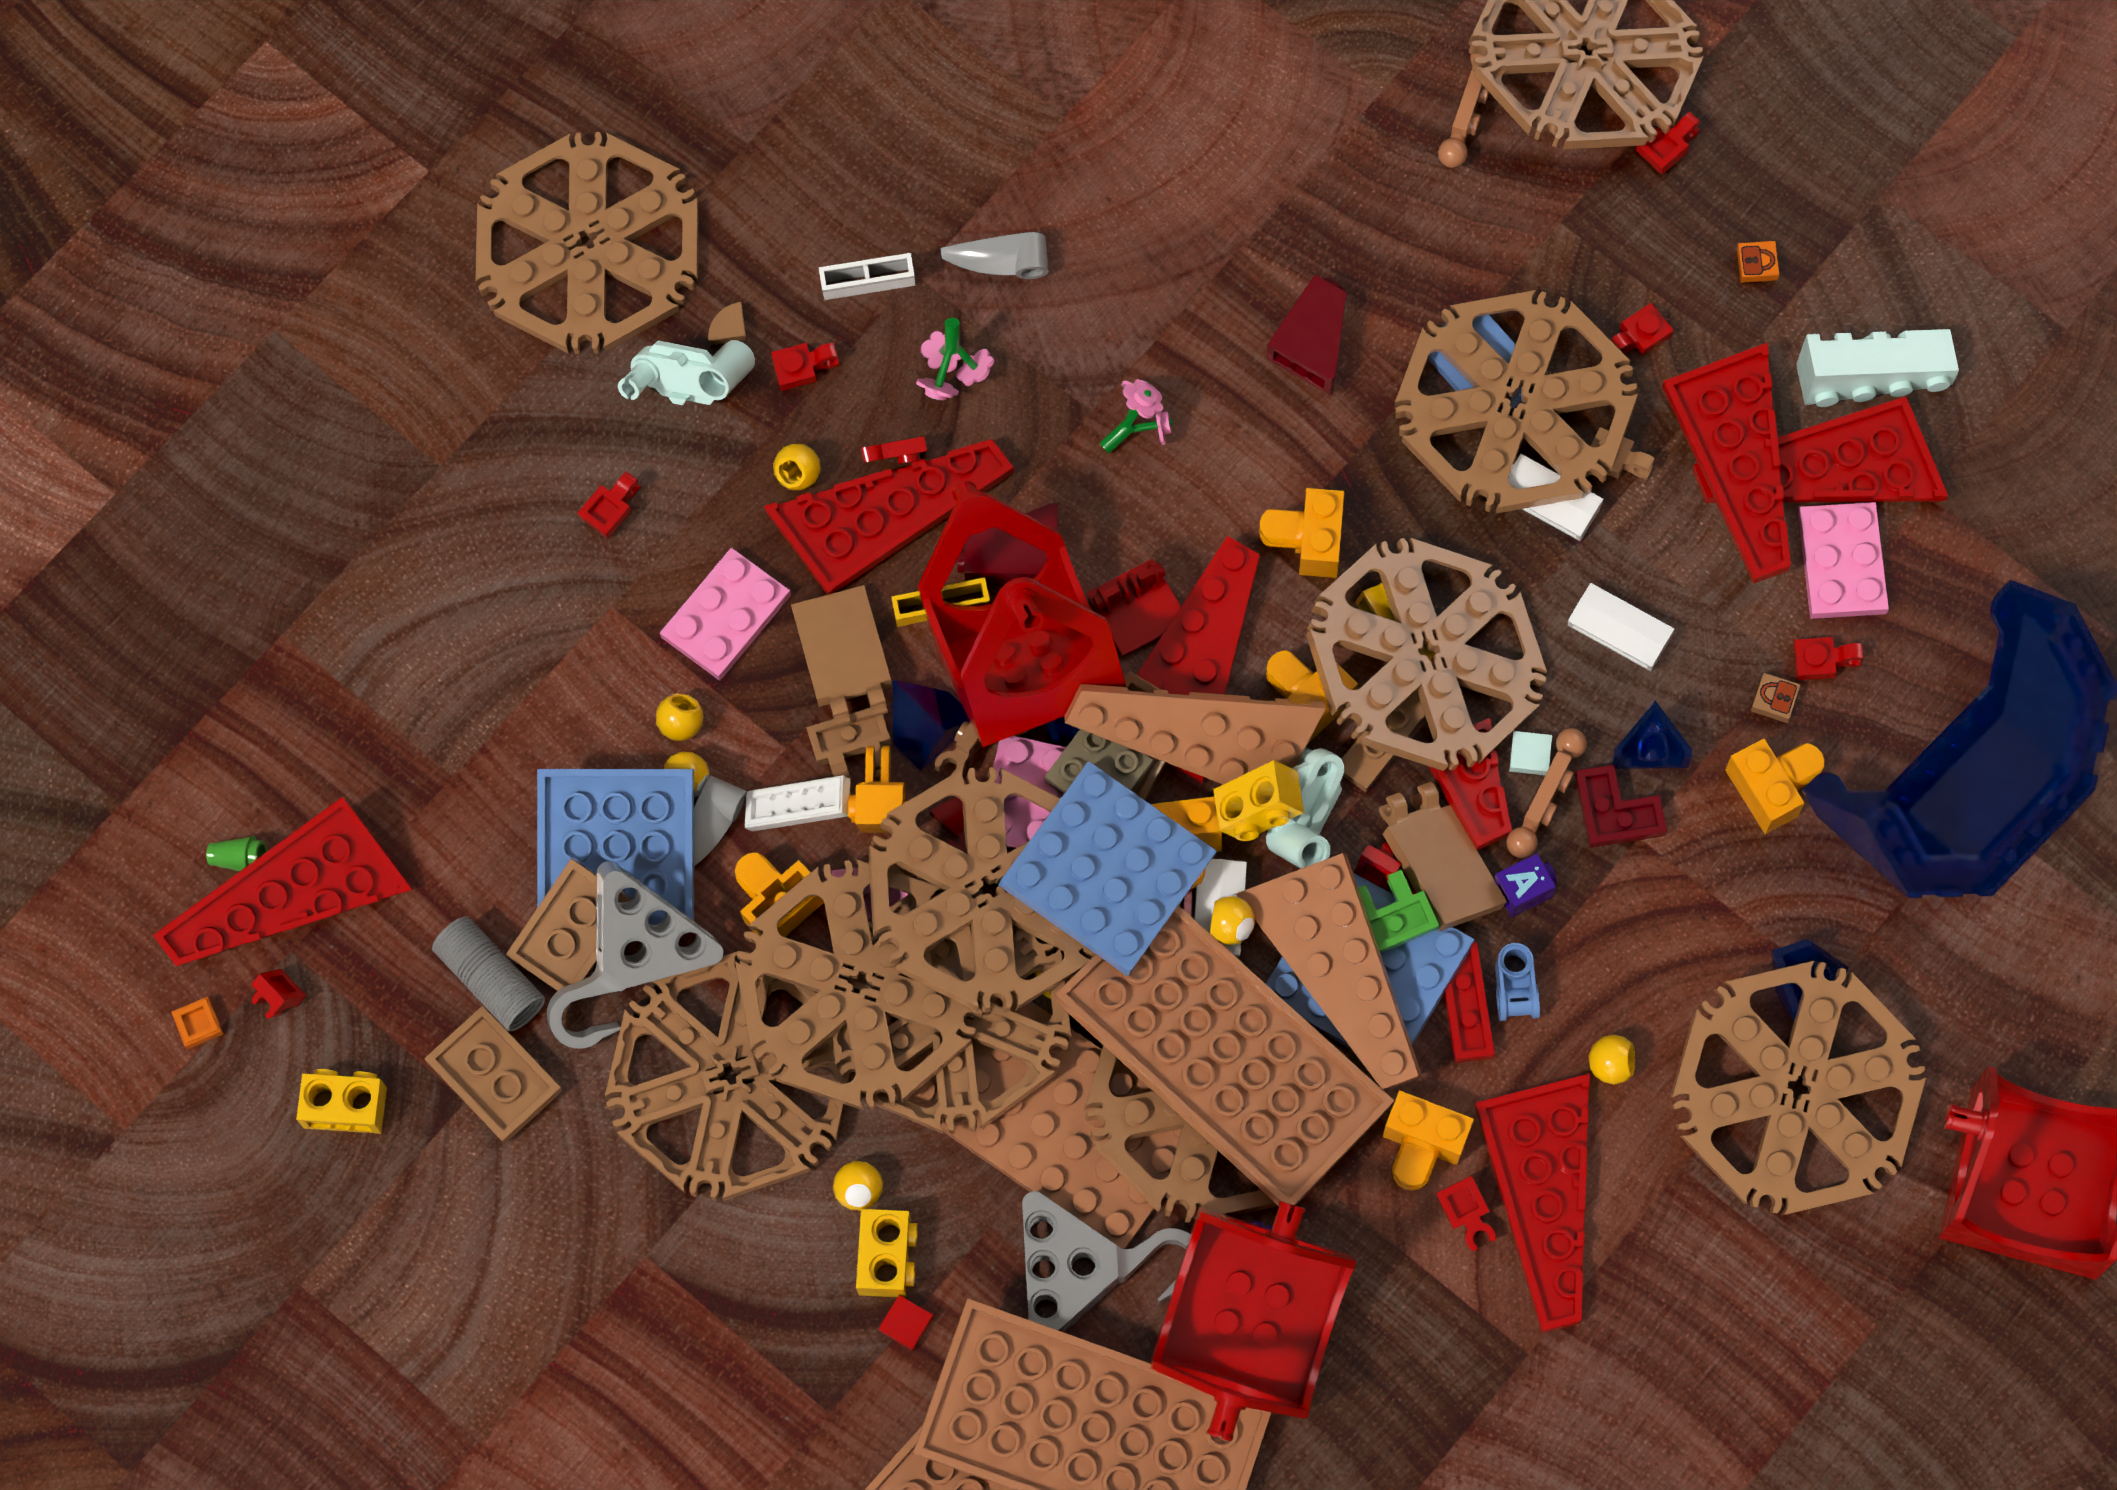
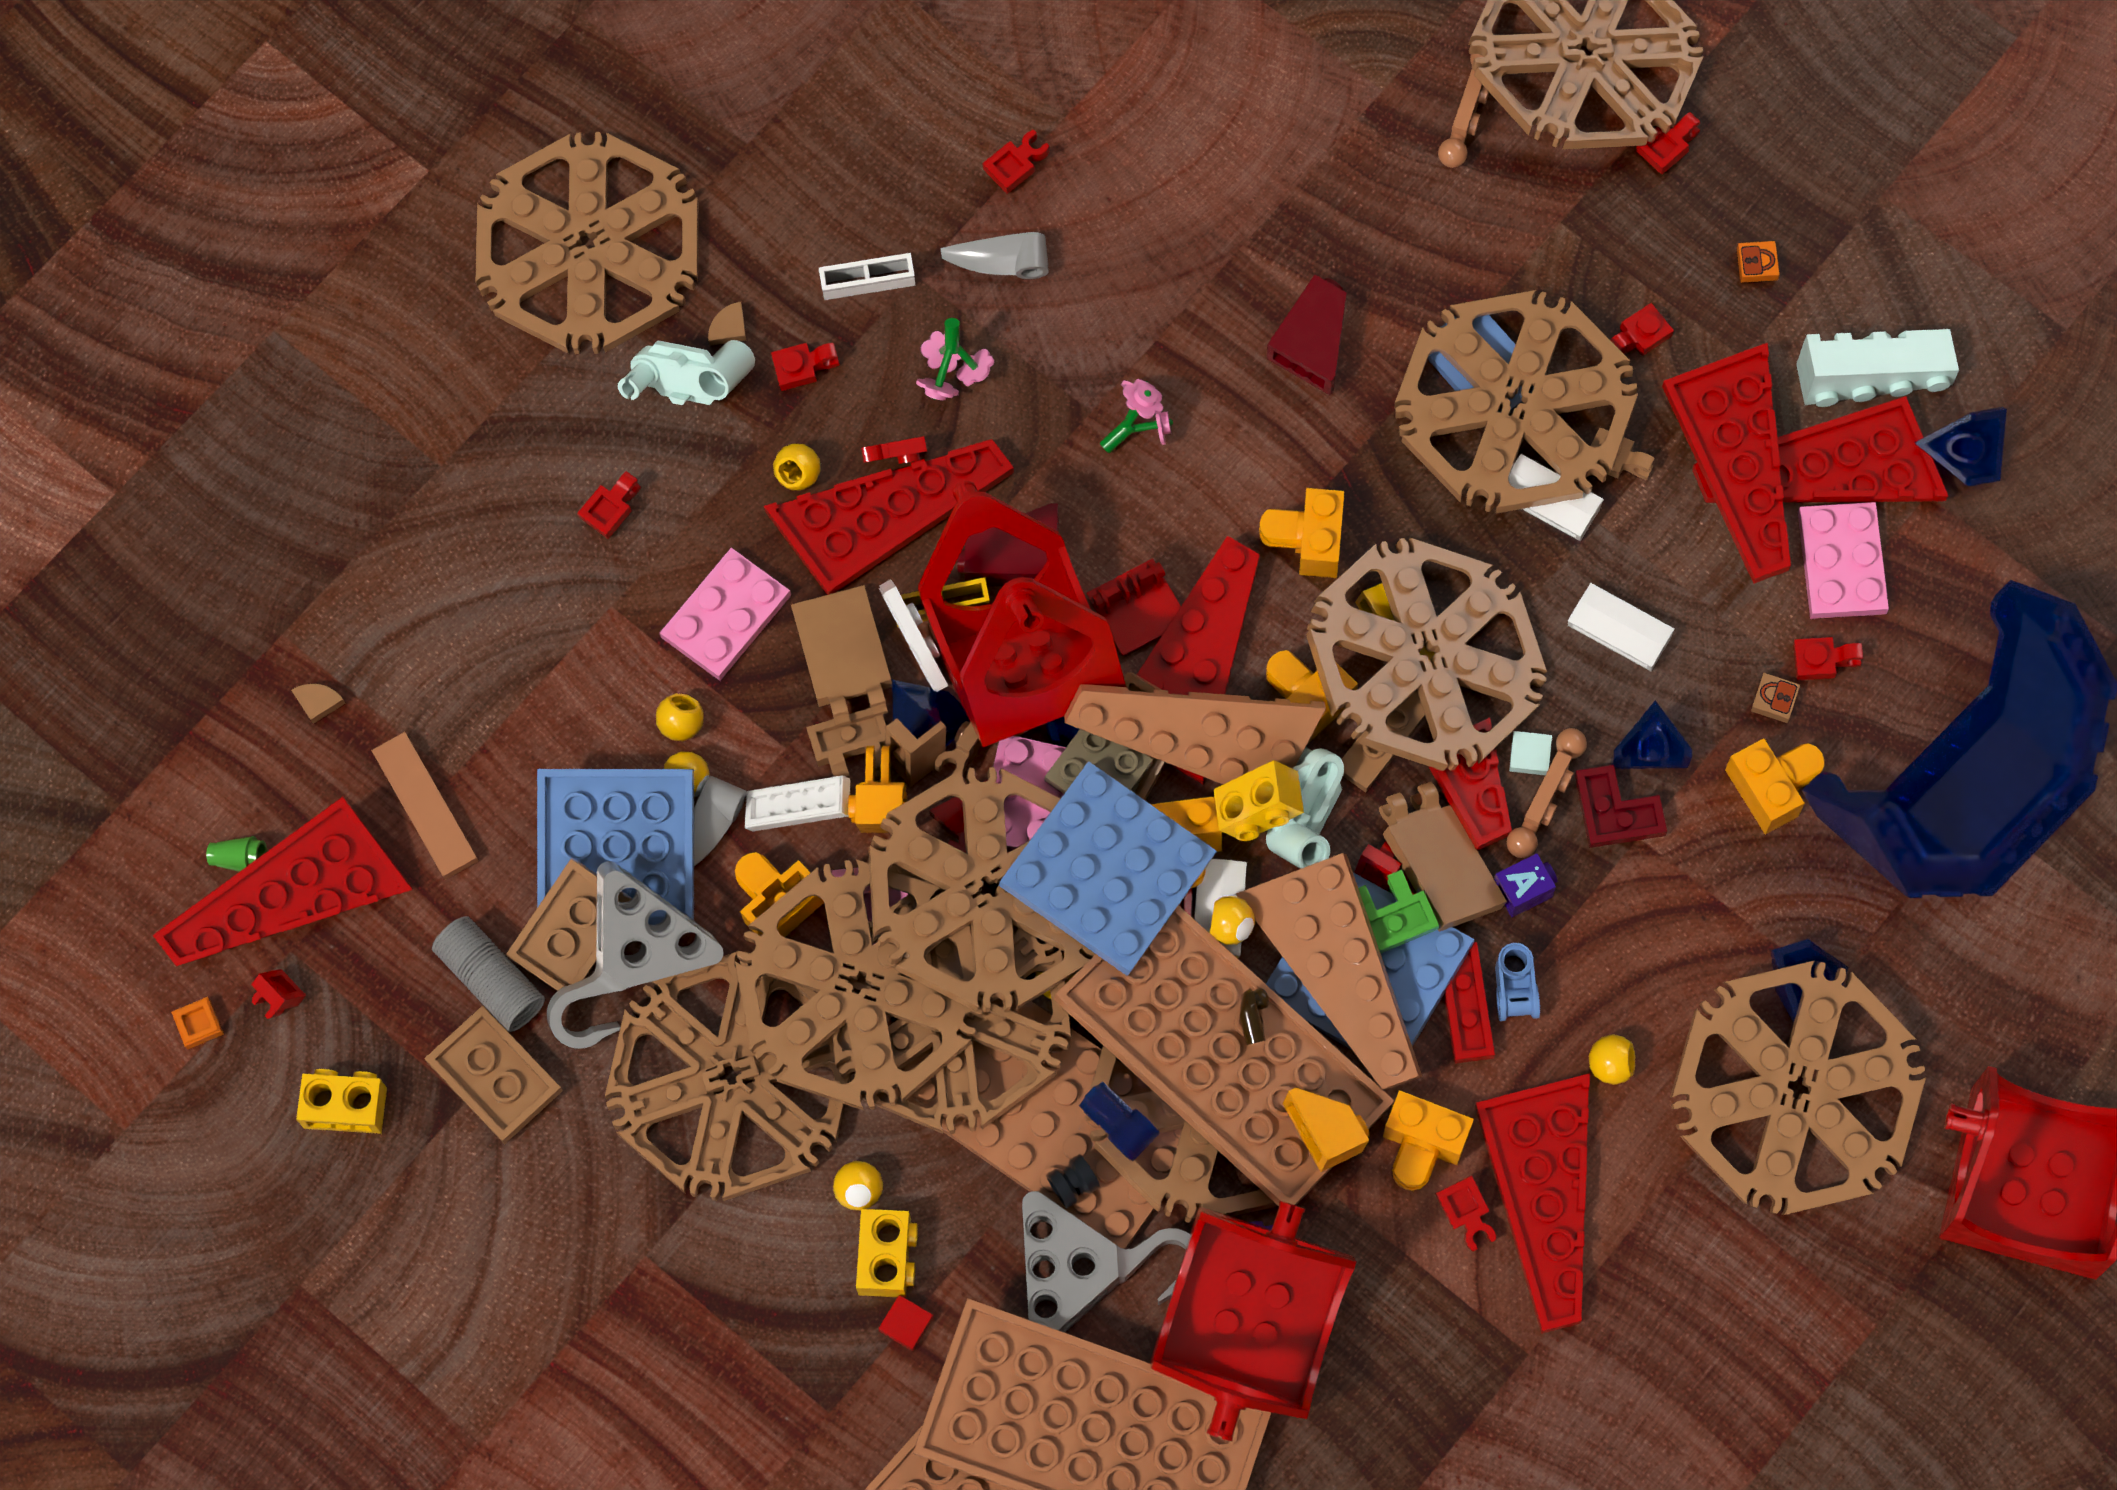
(317, 700): none -> medium nougat tile
(425, 805): none -> nougat tile
(908, 620): none -> white plate
(912, 756): none -> medium nougat panel
(1013, 164): none -> red plate
(1073, 1181): none -> black wheel
(1126, 1127): none -> clear blue piece
(1249, 1015): none -> dark brown arm
(1326, 1127): none -> light orange slope
(1970, 446): none -> clear blue slope

